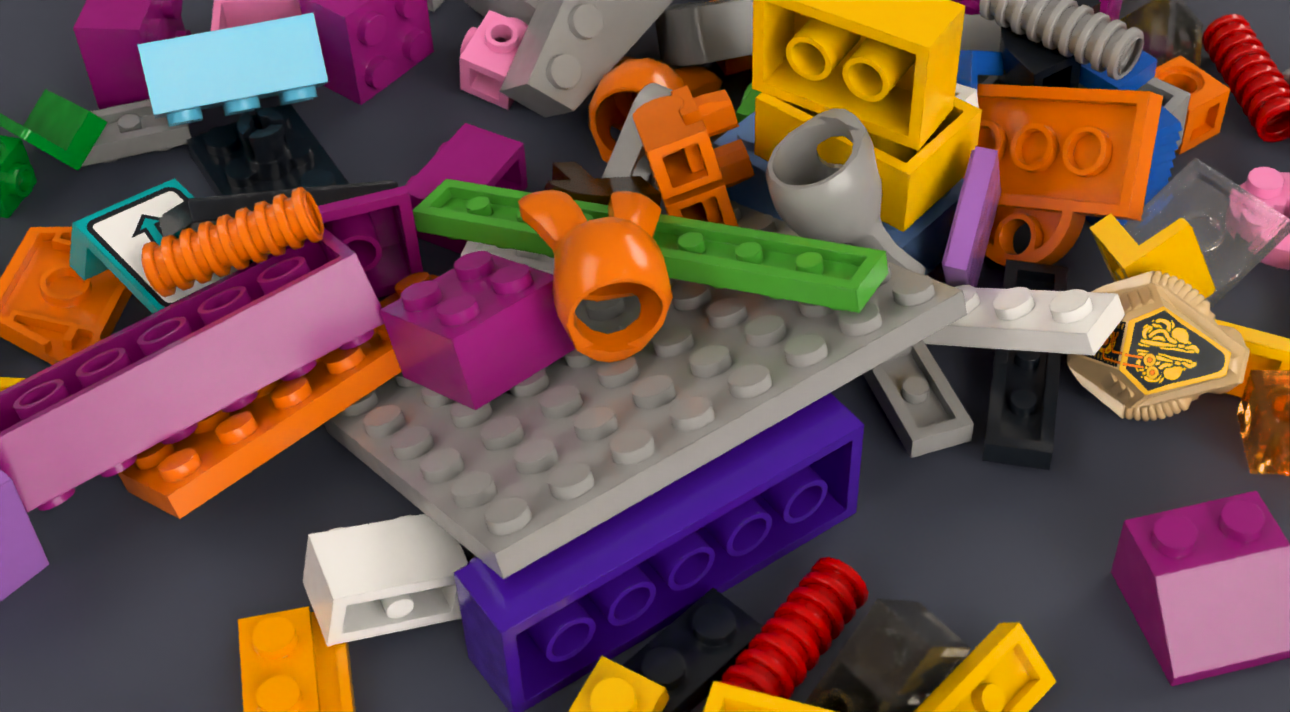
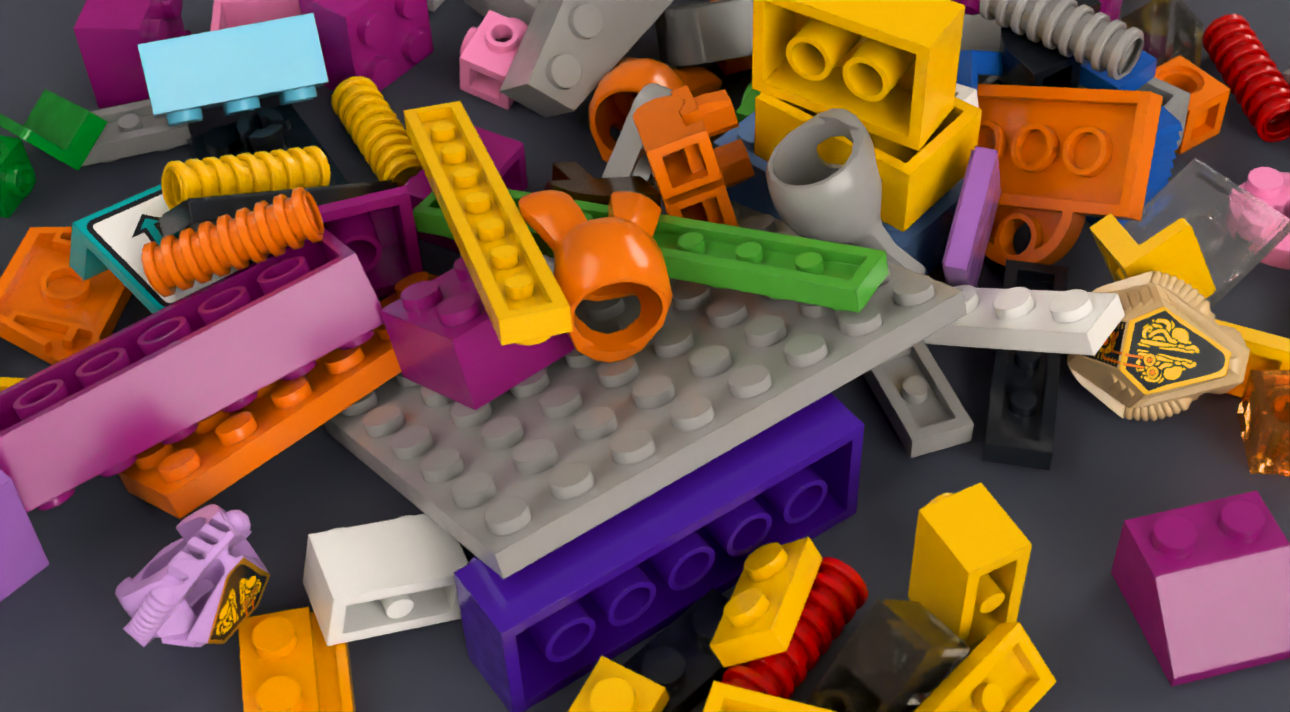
(197, 585): none -> lavender helmet
(244, 174): none -> yellow piece
(375, 130): none -> yellow piece
(487, 227): none -> yellow plate
(766, 602): none -> yellow plate
(968, 563): none -> yellow brick

